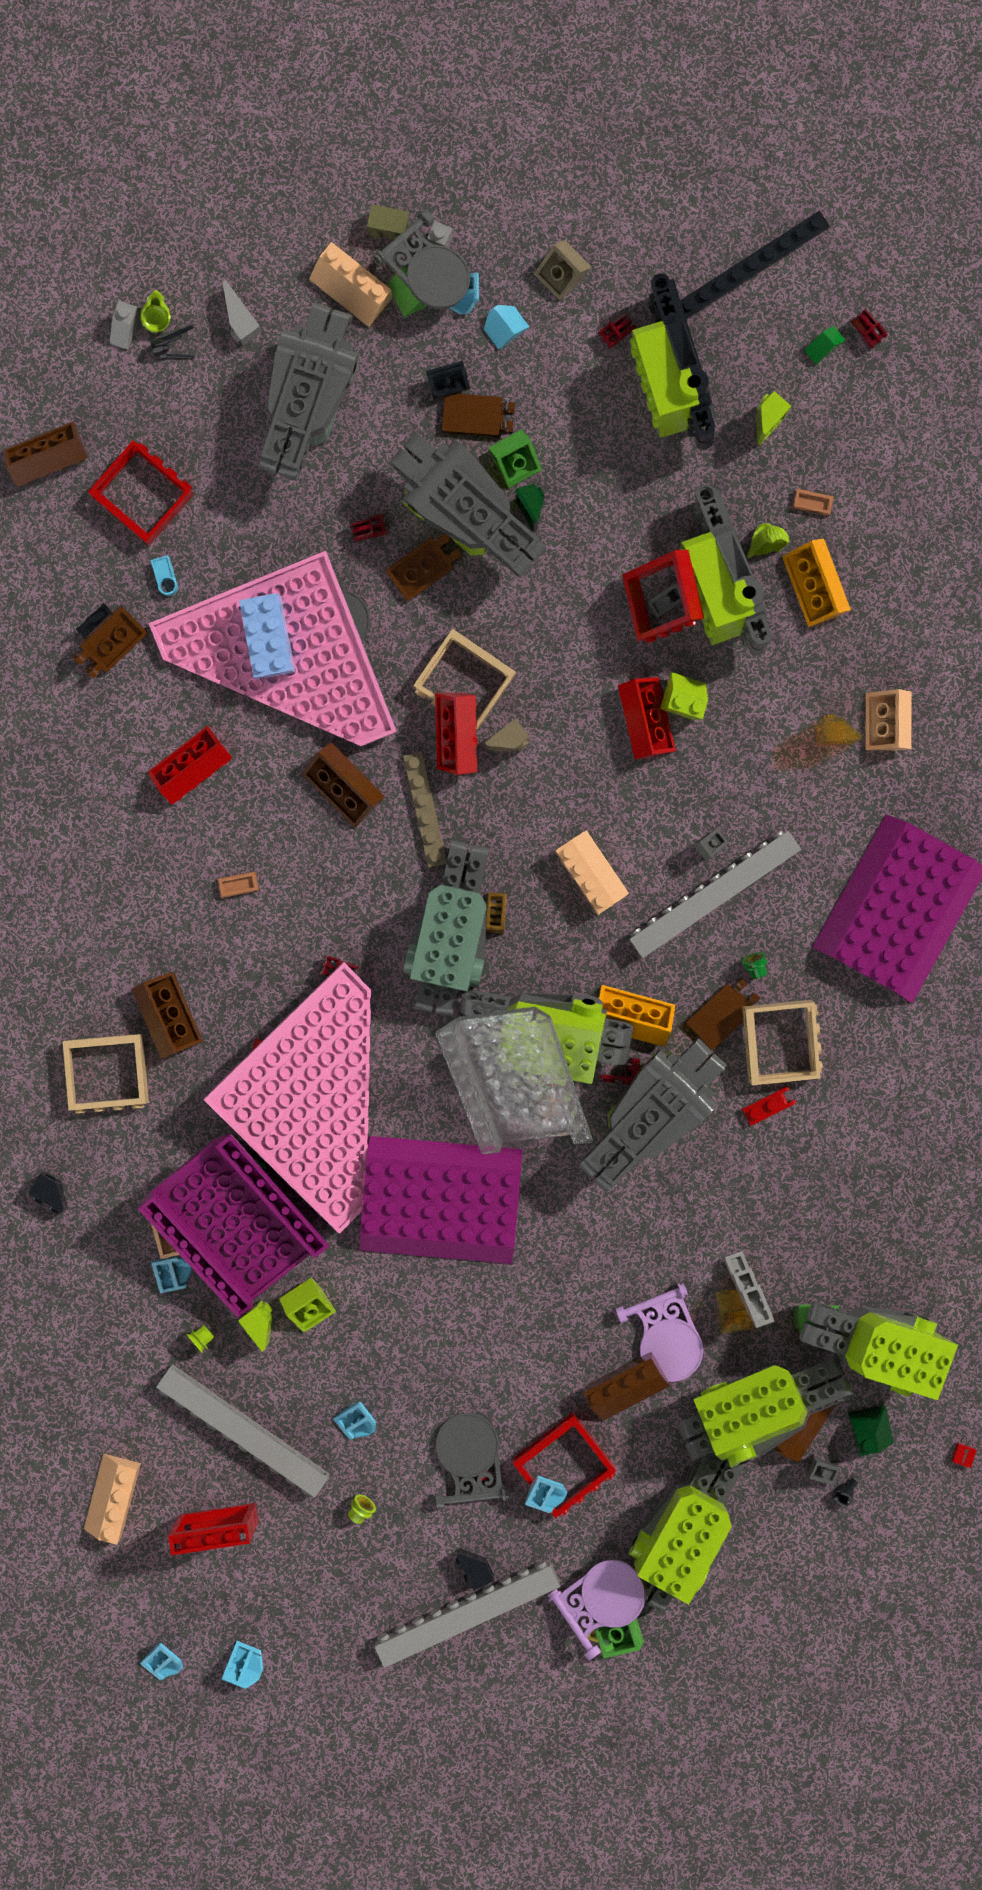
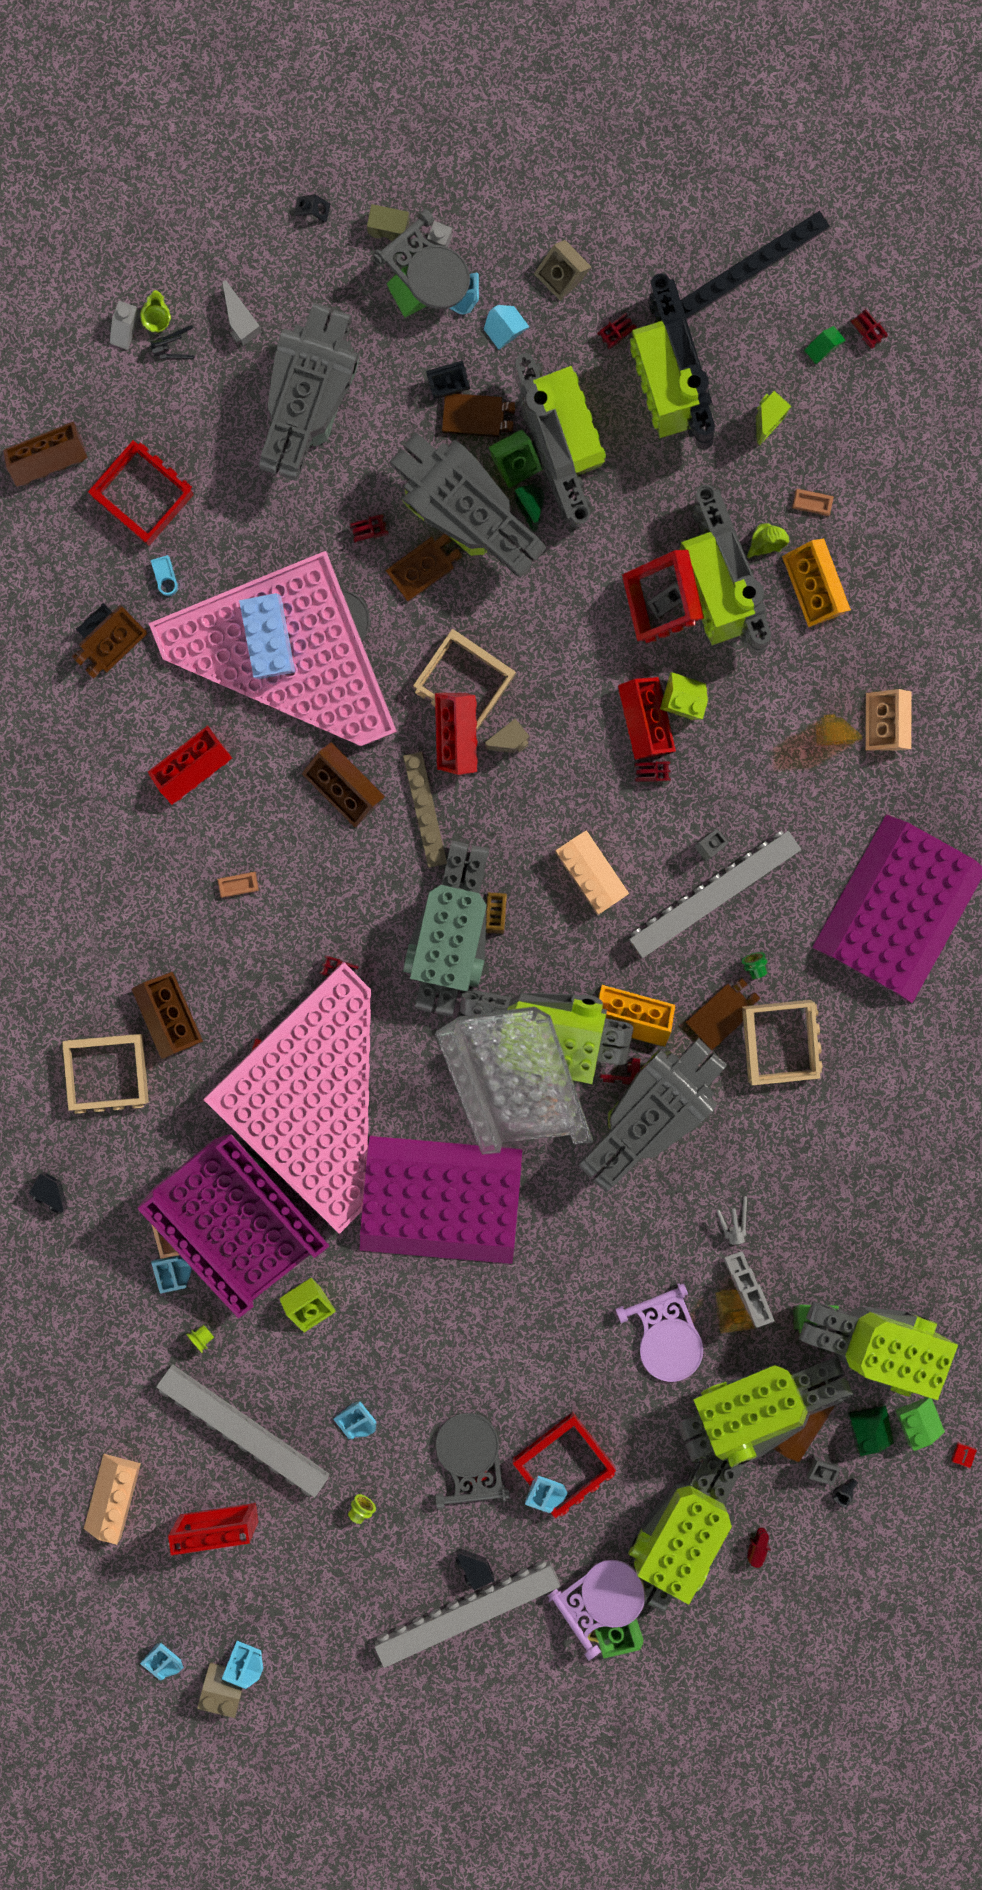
(219, 1695): none -> dark tan slope
(258, 1323): lime slope -> none
(309, 206): none -> black bracket
(350, 284): light nougat slope -> none
(561, 433): none -> piece
(626, 1386): reddish brown slope -> none
(654, 772): none -> dark red arm
(736, 1233): none -> light grey plant
(758, 1548): none -> dark red arm
(767, 1106): red hinge -> none
(920, 1423): none -> bright green slope

